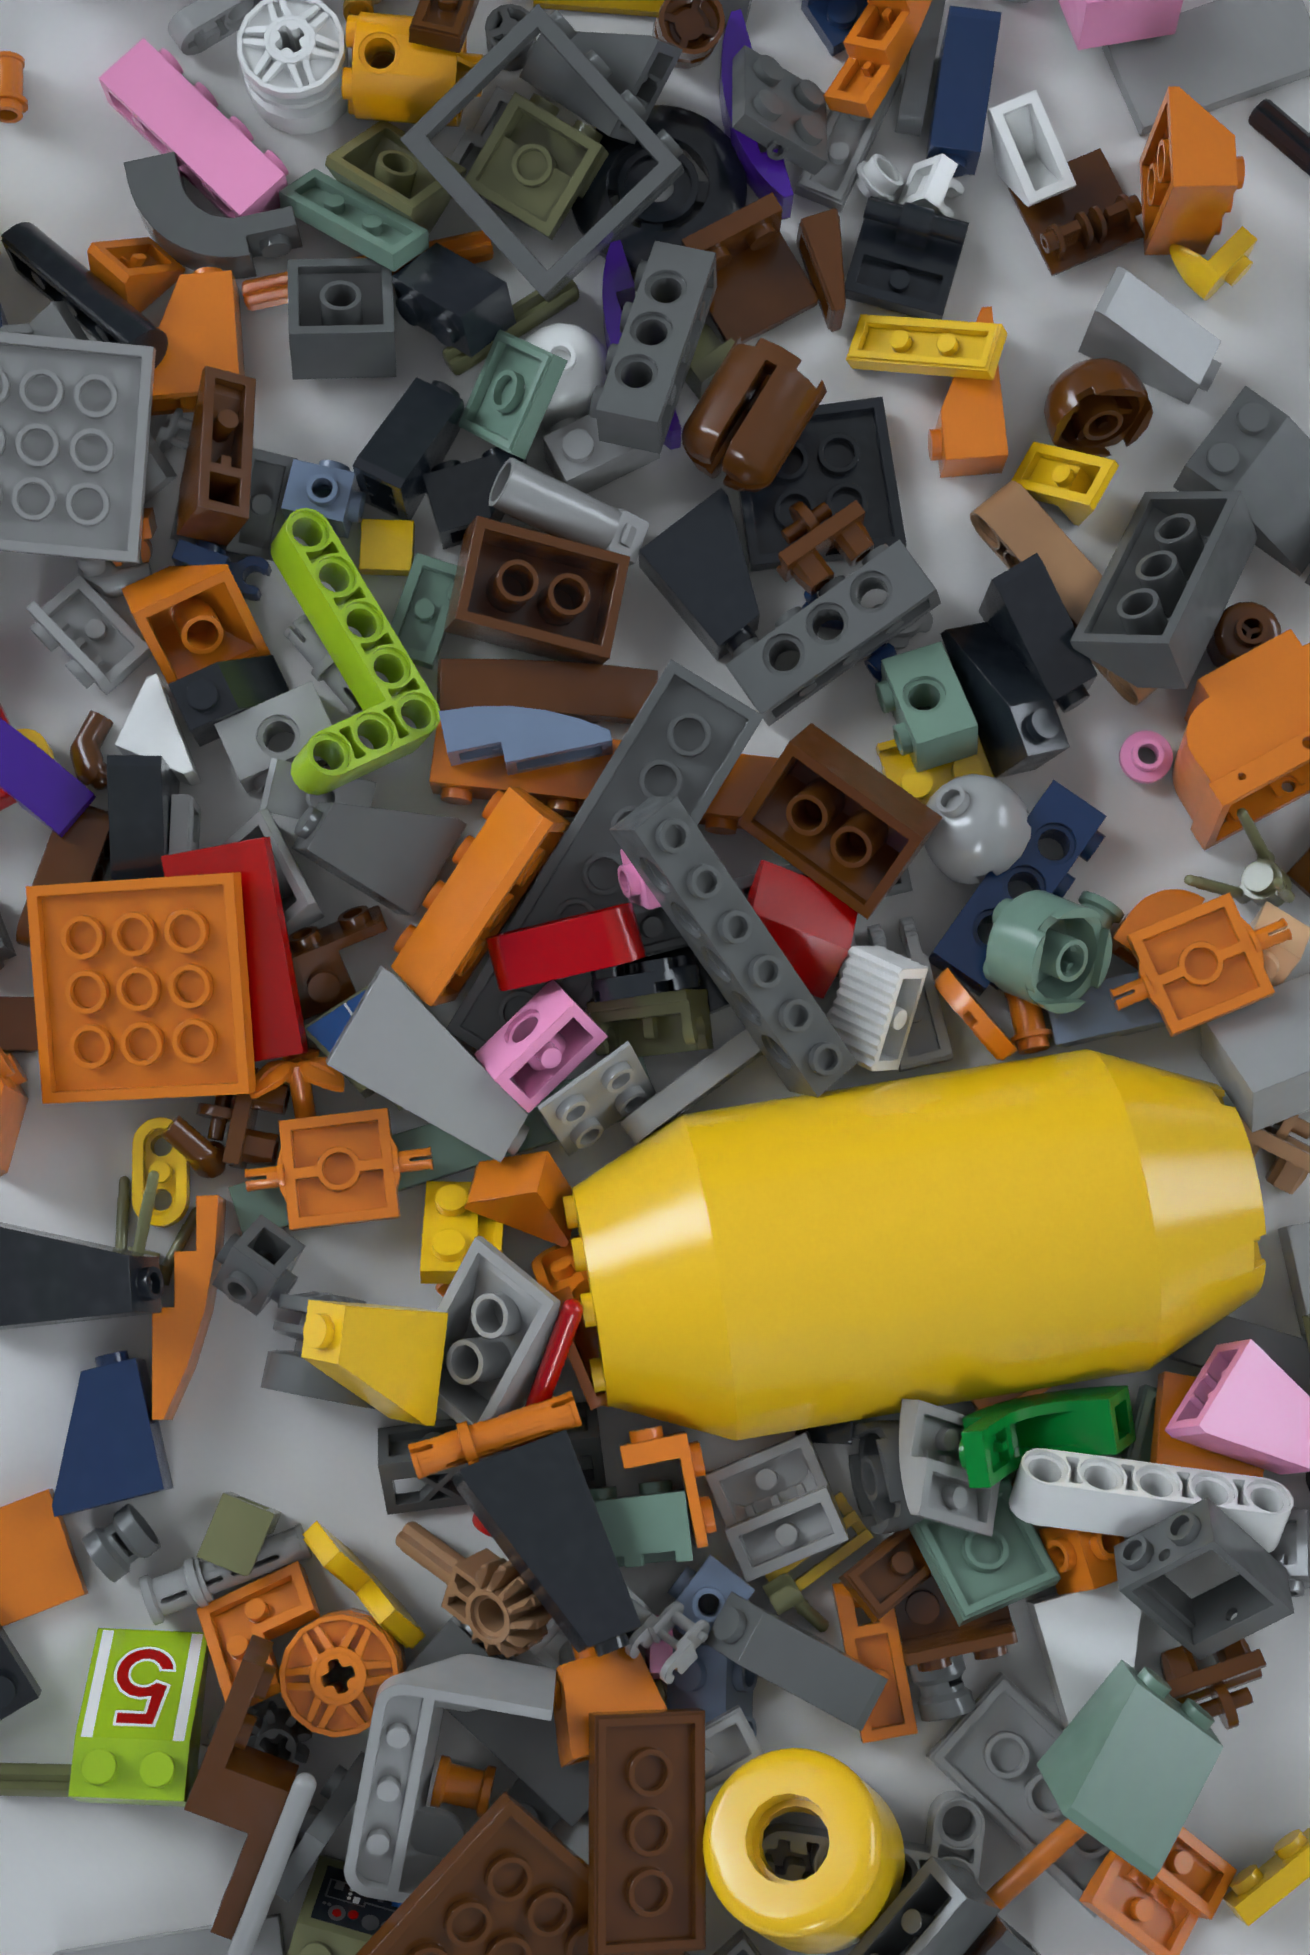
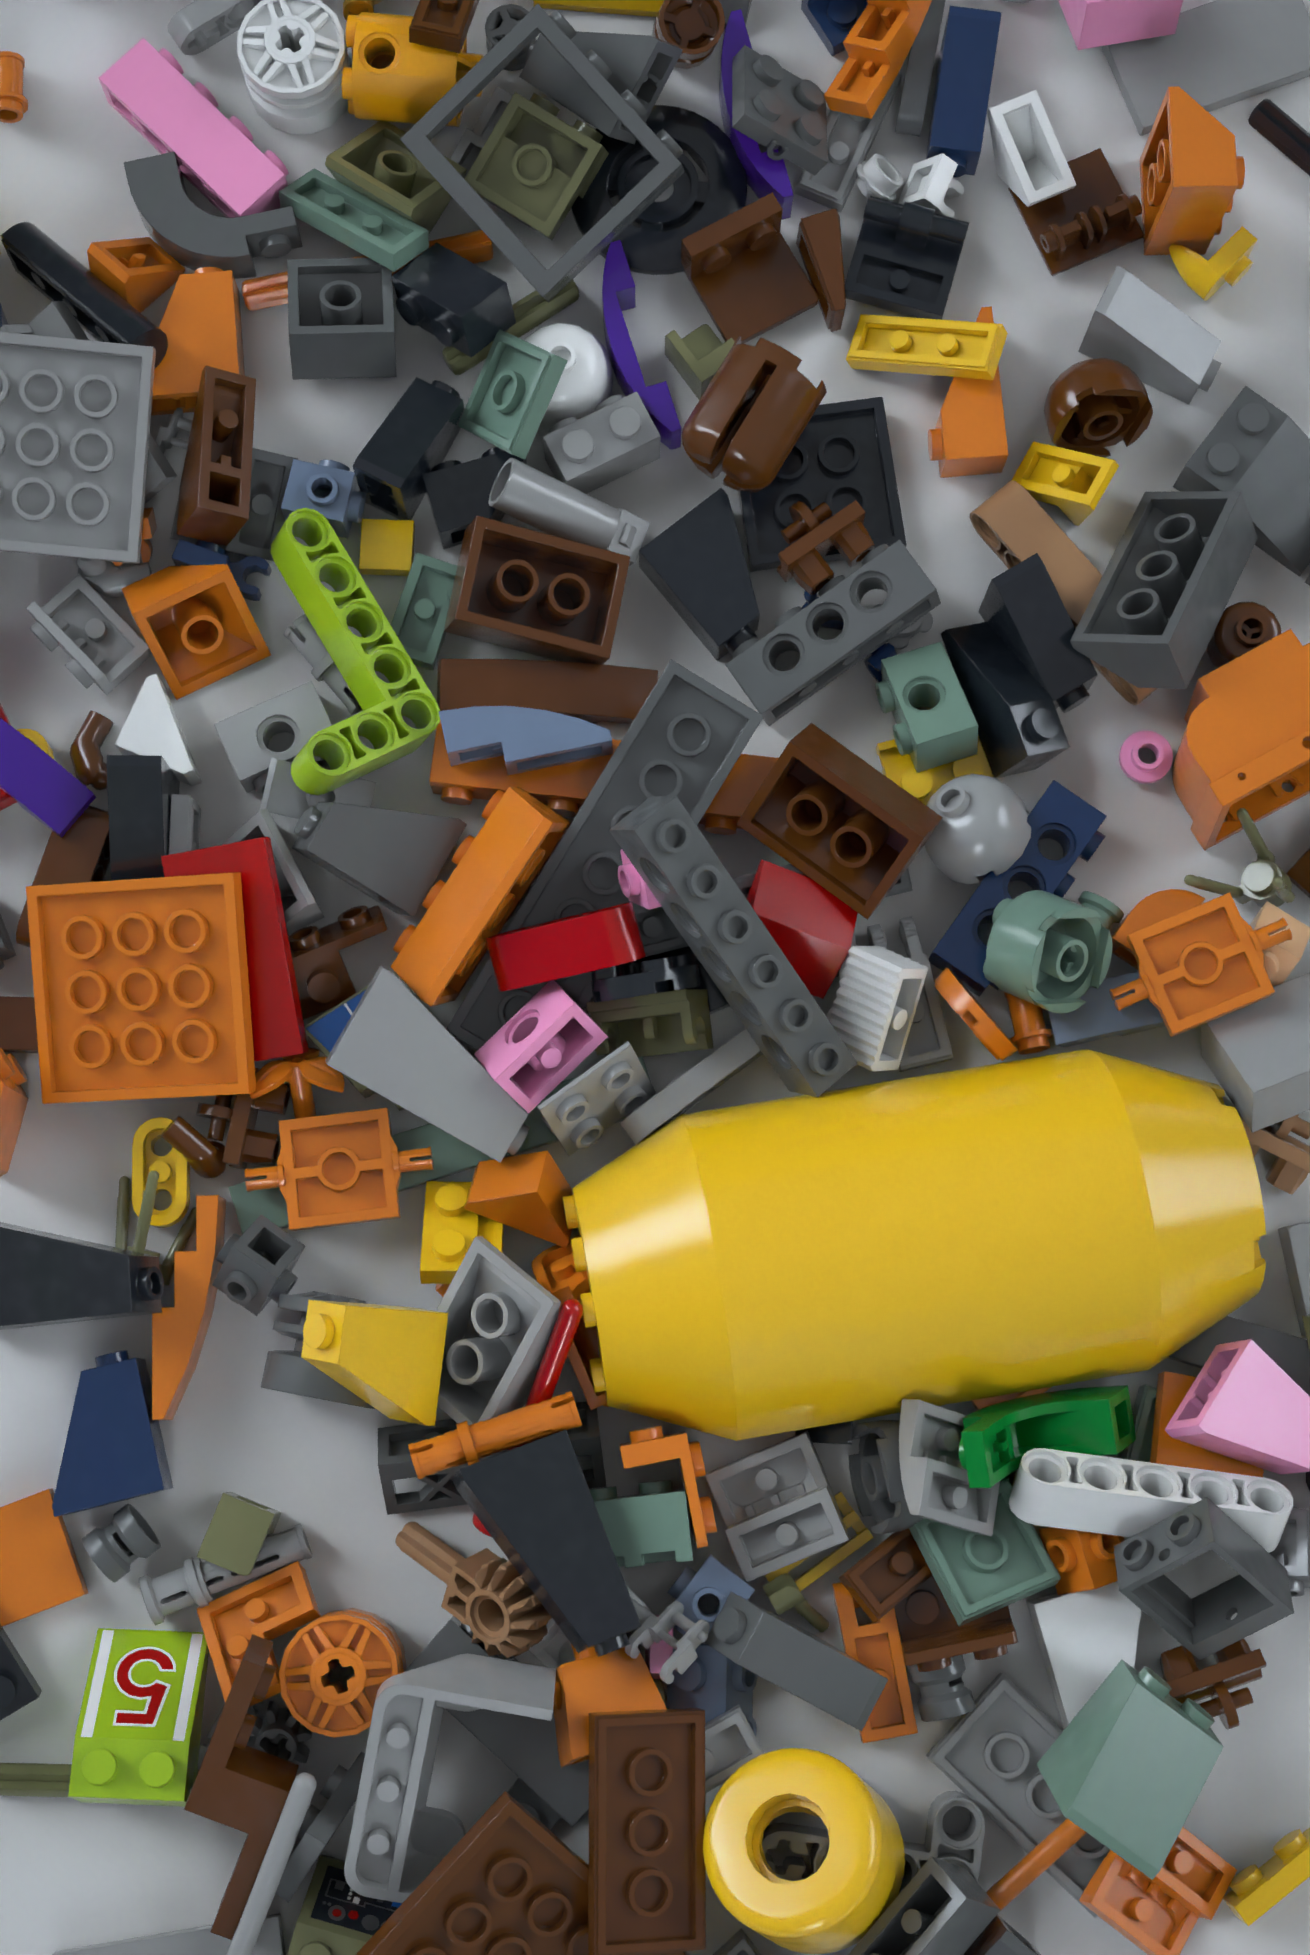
(225, 691): black slope -> none
(356, 1576): yellow tile -> none
(463, 1786): orange bush -> none
(655, 346): dark grey brick -> none

